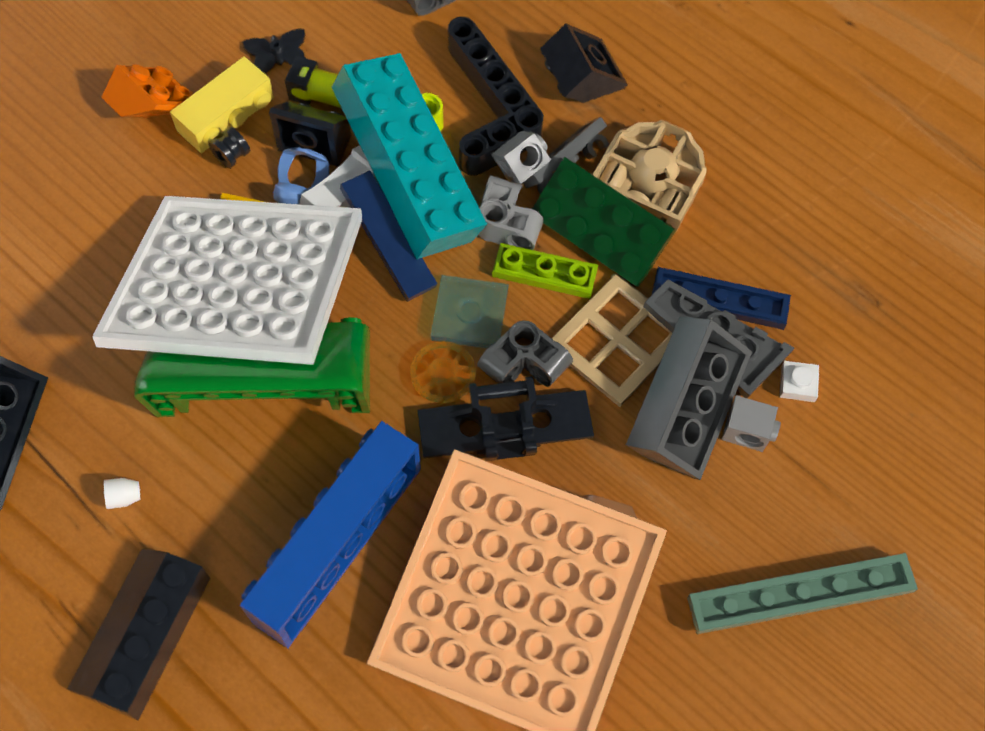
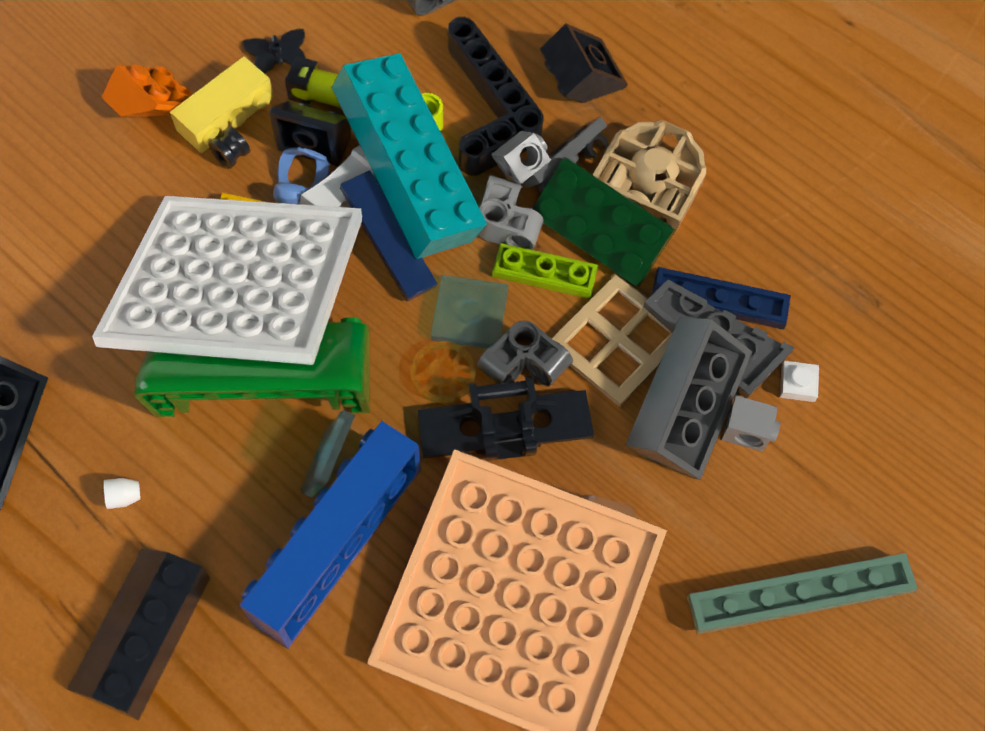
(327, 453): none -> clear light blue tile

